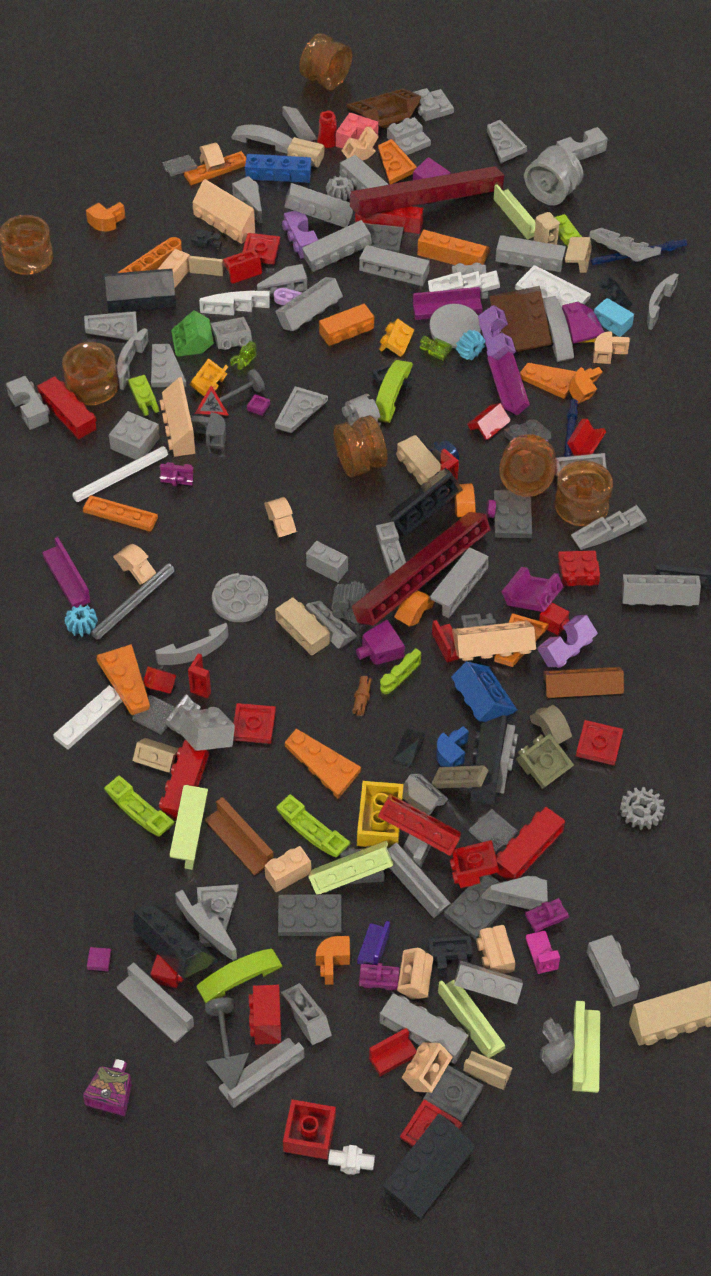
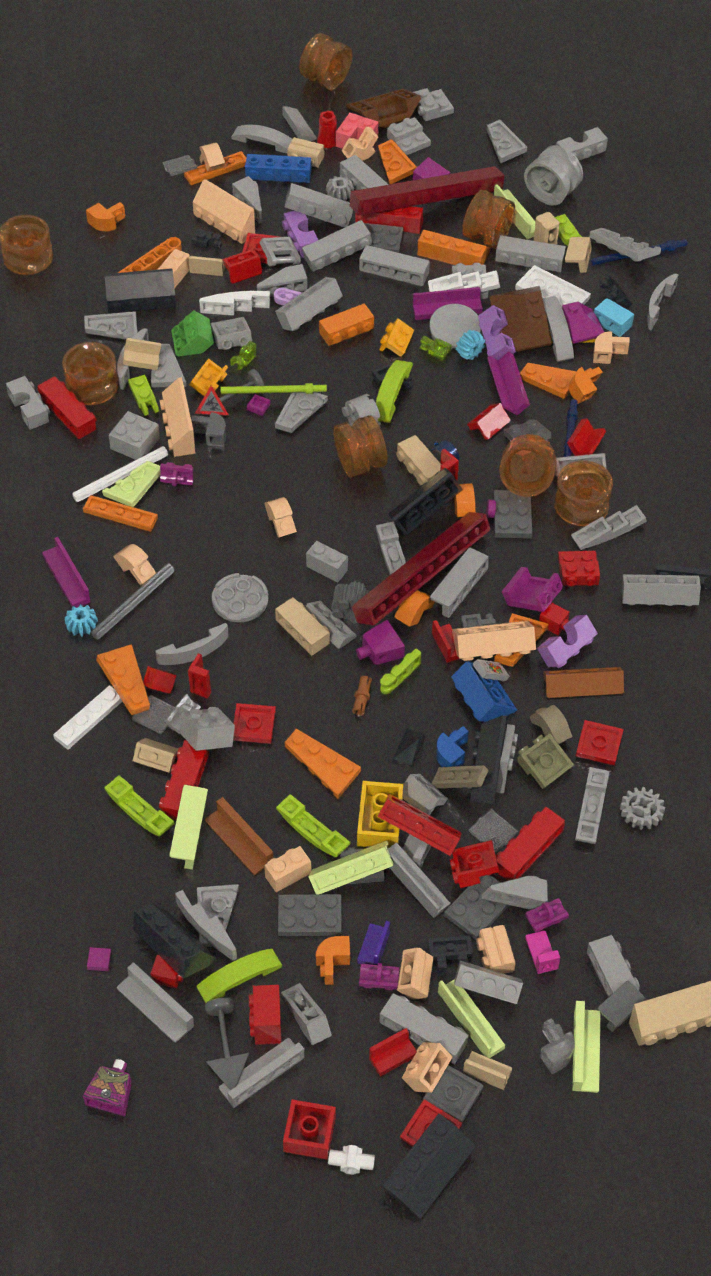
(133, 487): none -> yellowish green wing
(141, 354): none -> tan panel
(279, 246): none -> light grey plate
(309, 388): none -> lime bar
(488, 218): none -> clear orange piece
(491, 670): none -> light grey tile
(592, 805): none -> light grey slope
(620, 1005): none -> dark grey panel

